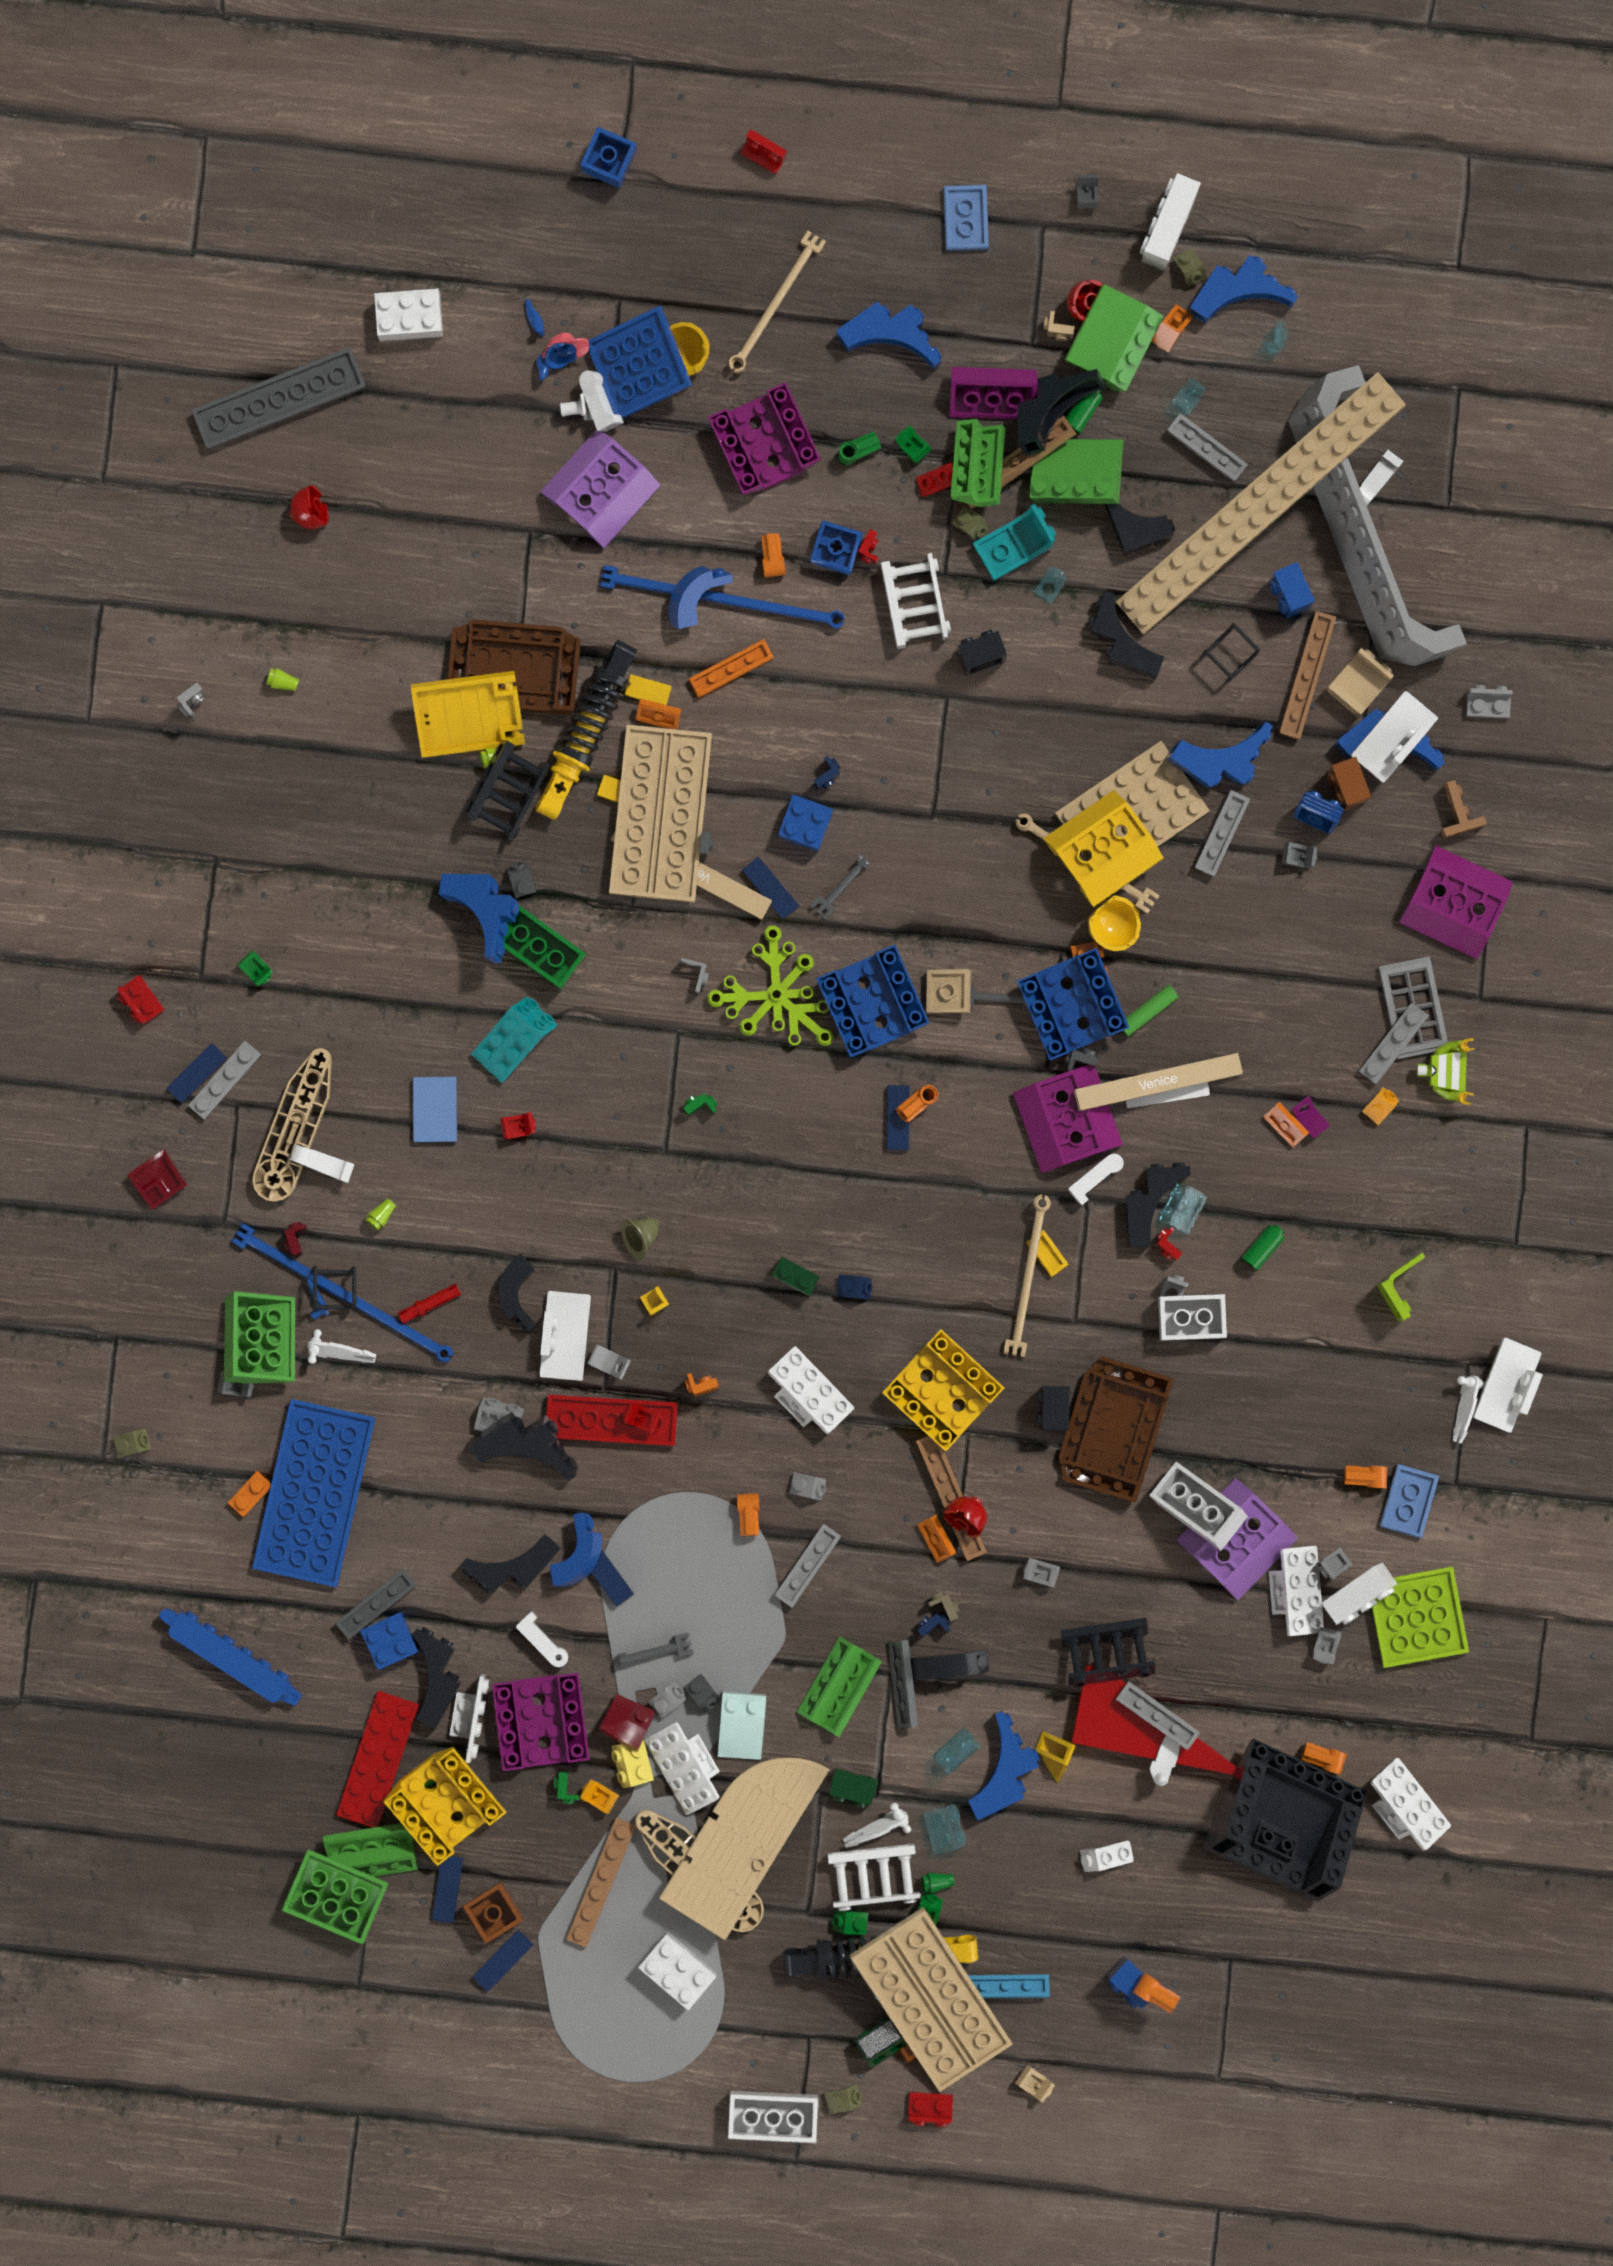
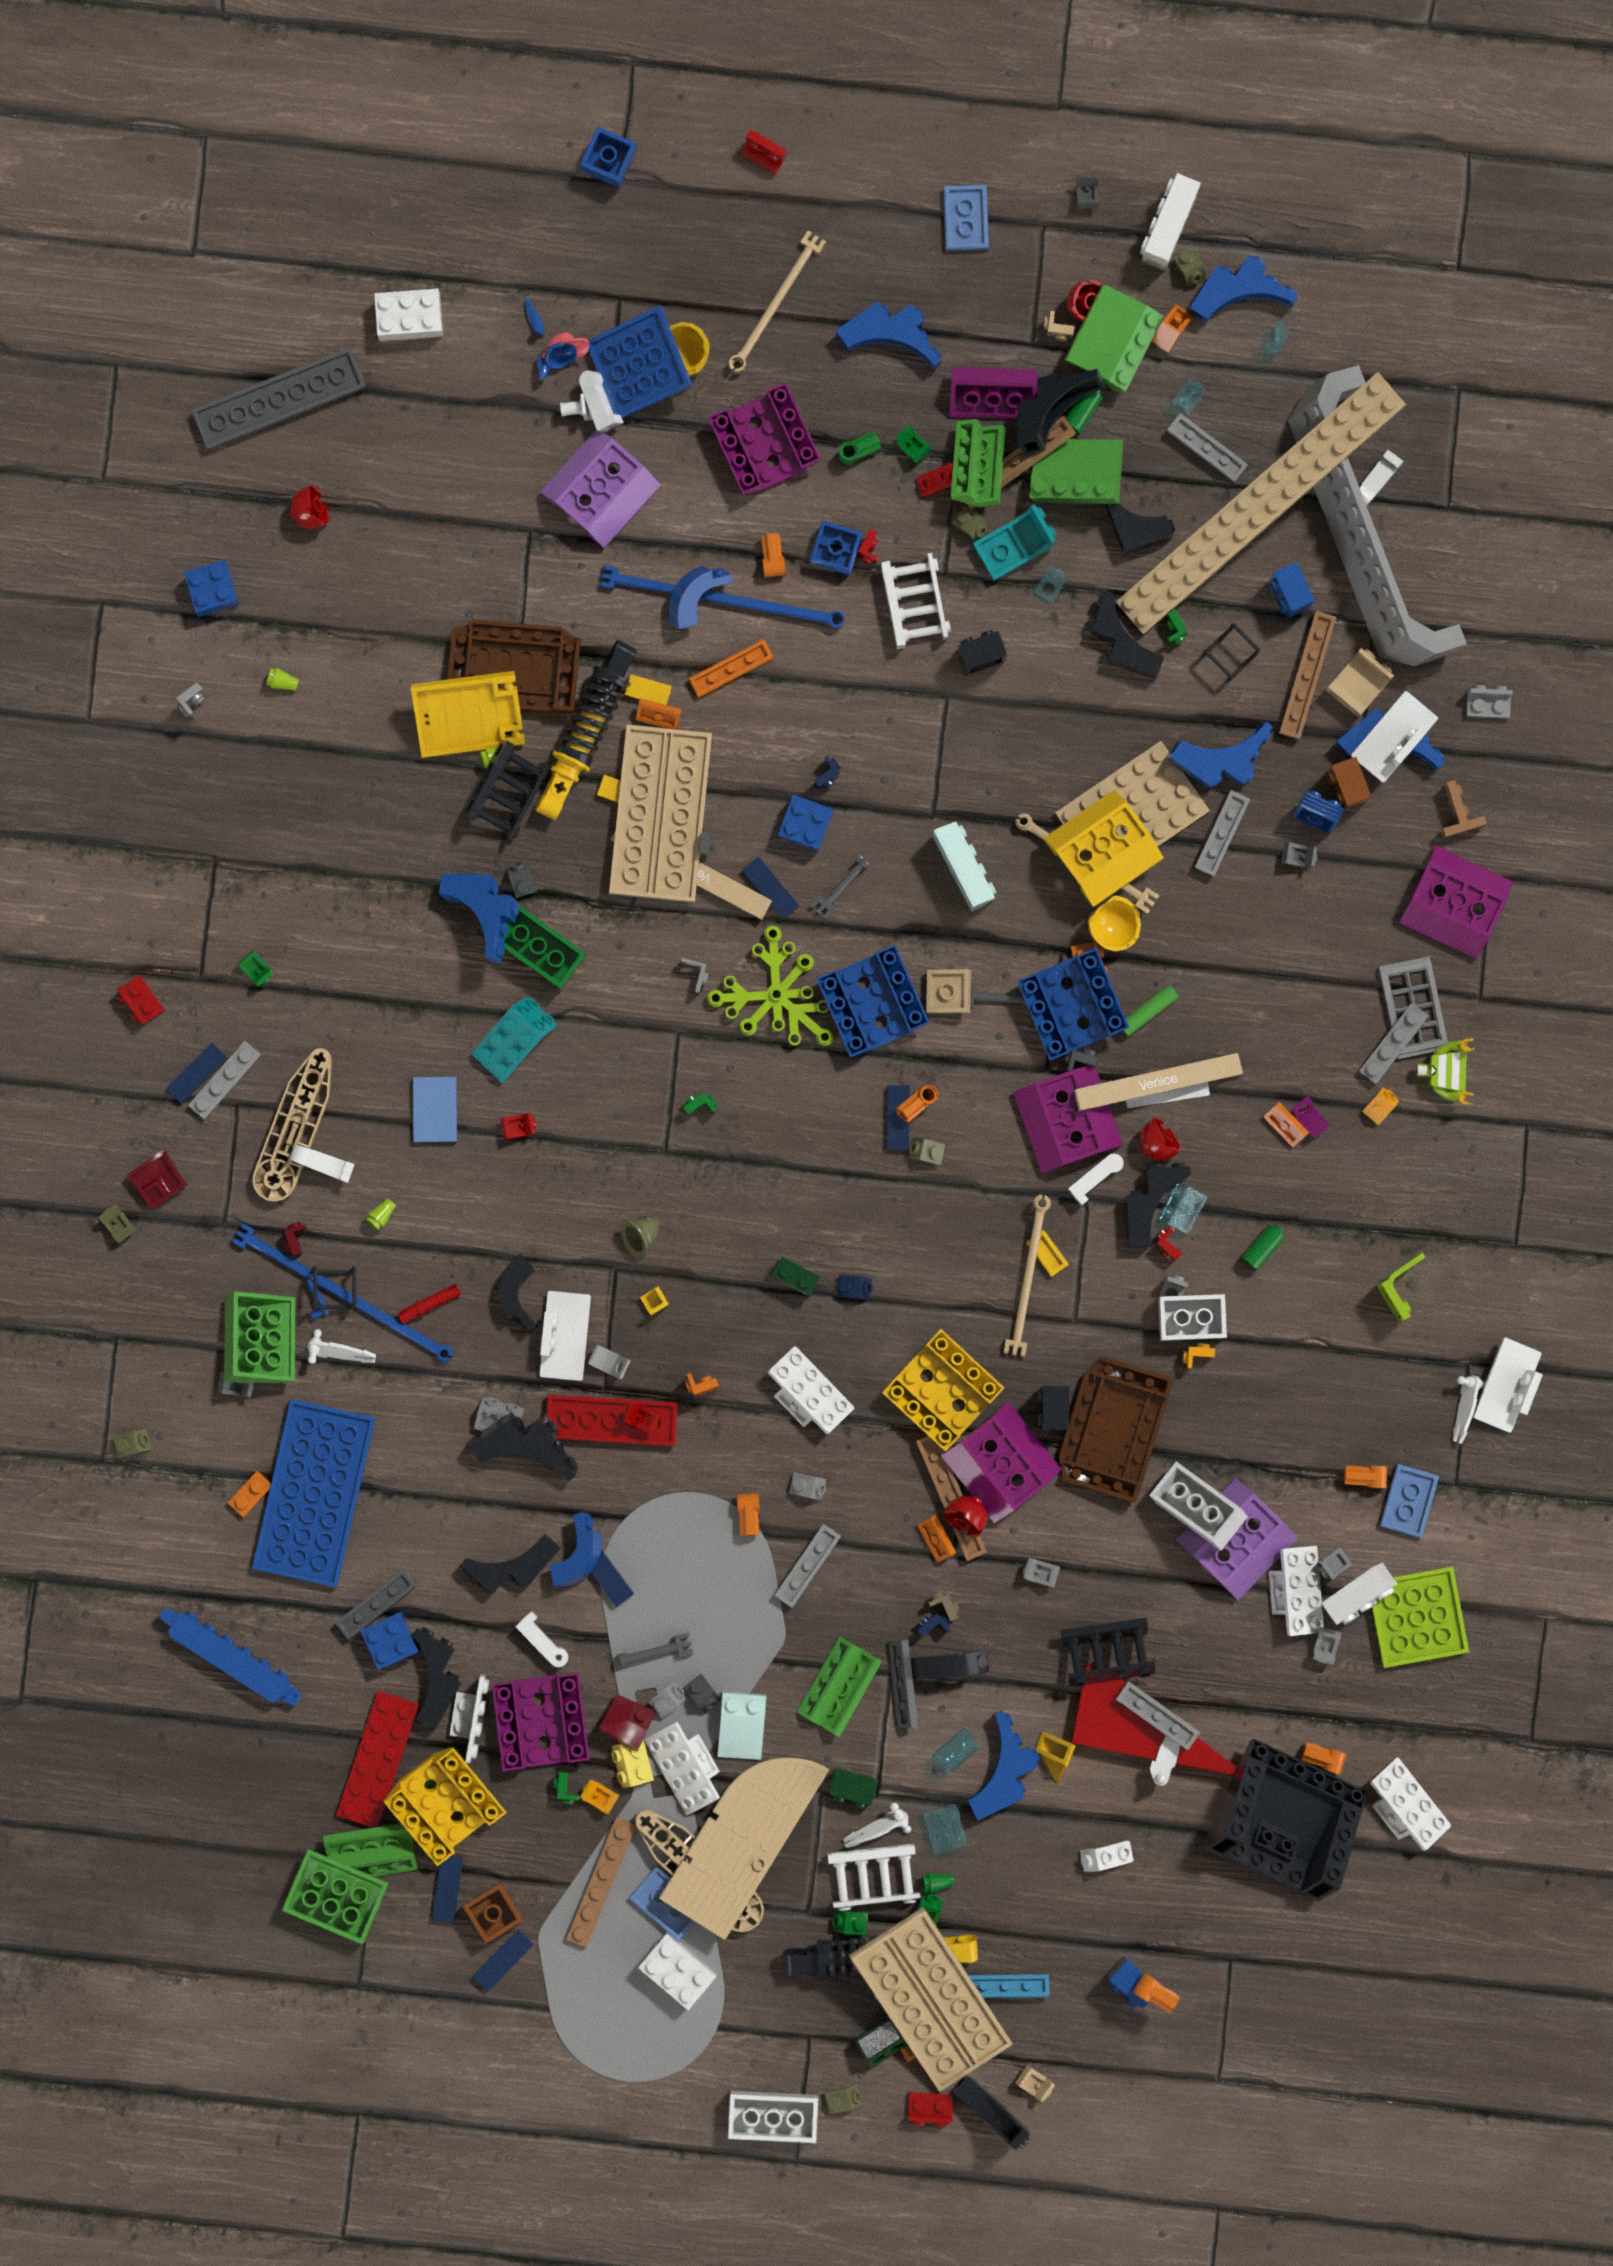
(117, 1223): none -> olive bracket
(211, 588): none -> blue brick
(648, 1900): none -> medium blue tile
(926, 1150): none -> olive bracket
(963, 865): none -> light aqua slope
(990, 1473): none -> magenta slope
(993, 2112): none -> black arch
(1158, 1141): none -> red cylinder
(1176, 624): none -> green bracket
(1201, 1350): none -> light orange bracket

